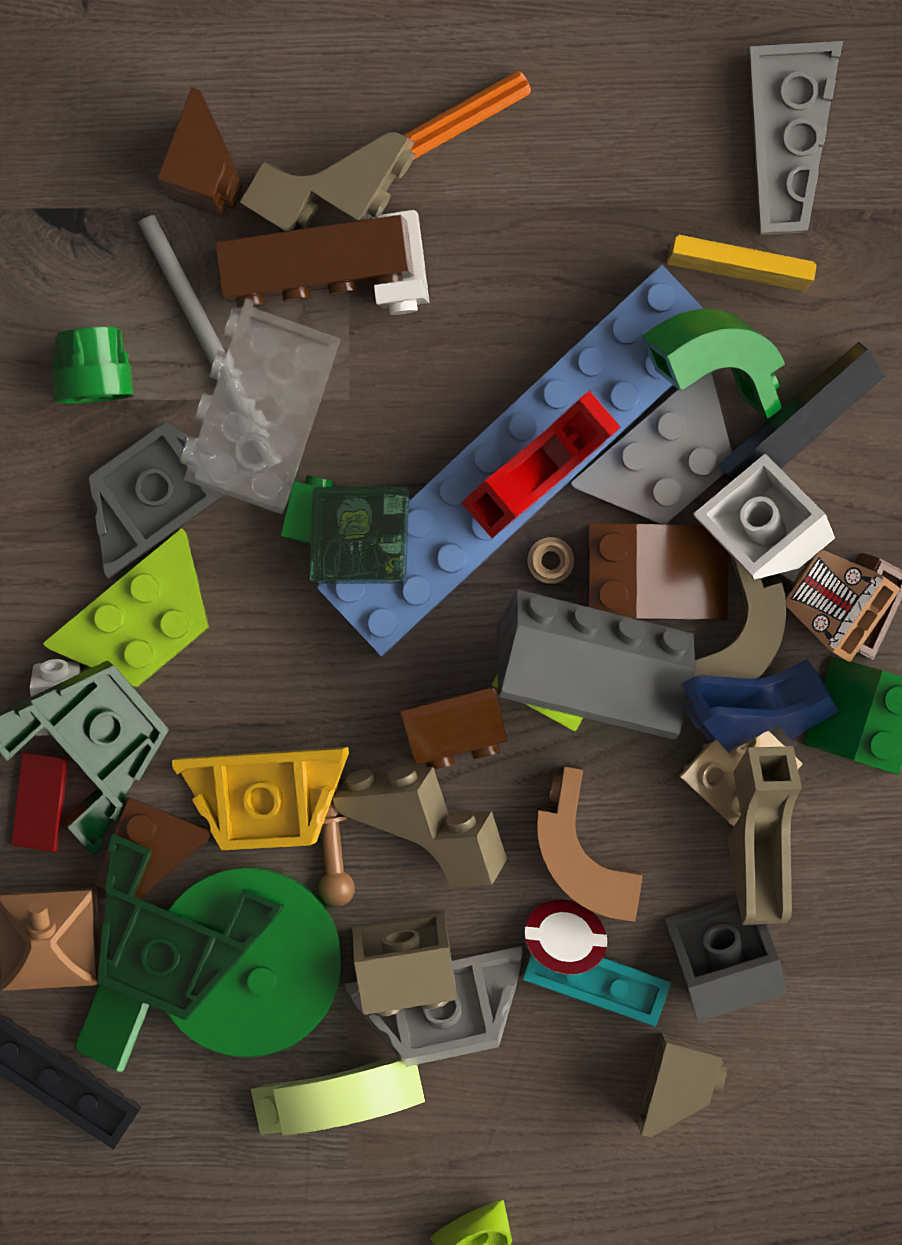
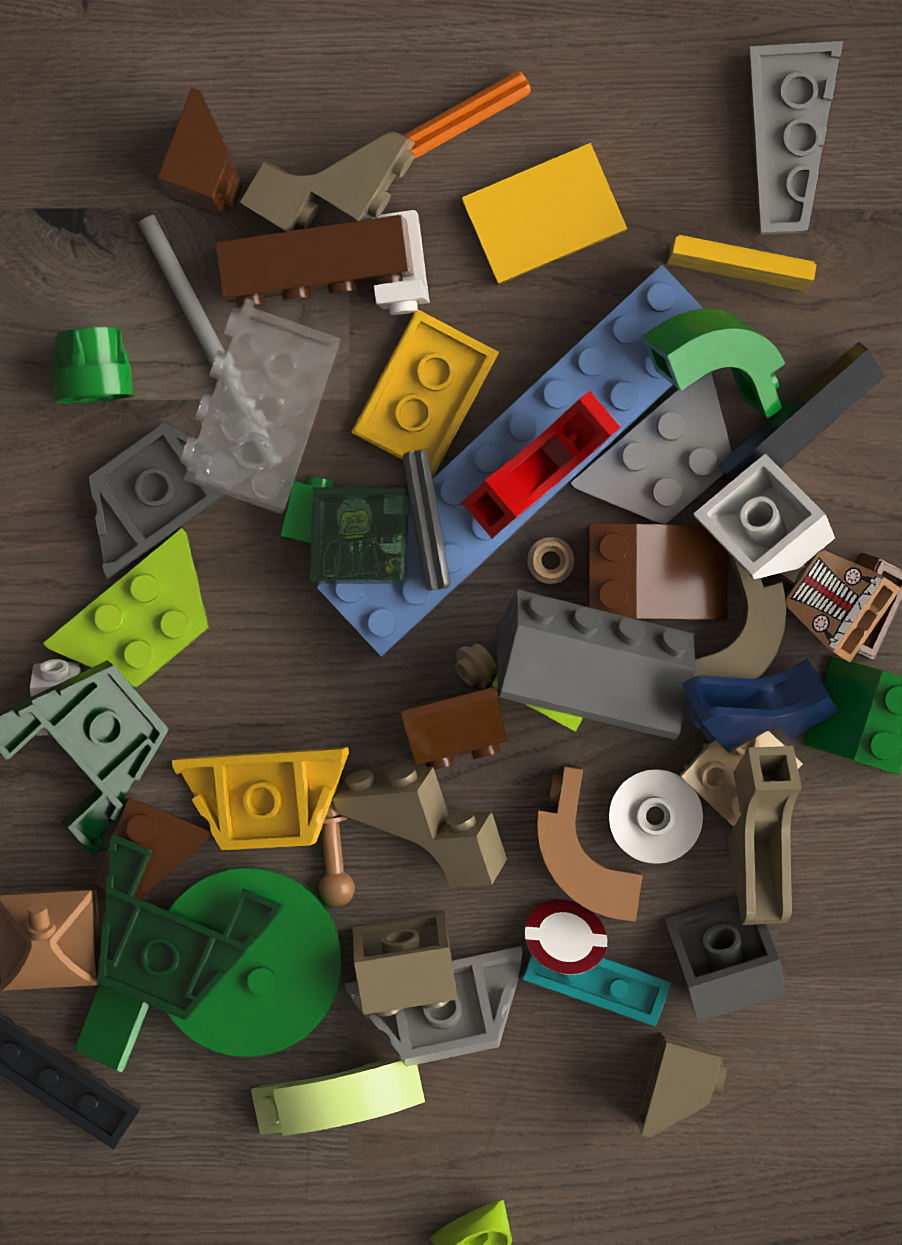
(40, 802): red slope -> none
(425, 390): none -> yellow tile
(426, 520): none -> dark grey axle
(475, 665): none -> tan plate
(544, 214): none -> yellow tile
(673, 834): none -> white dish

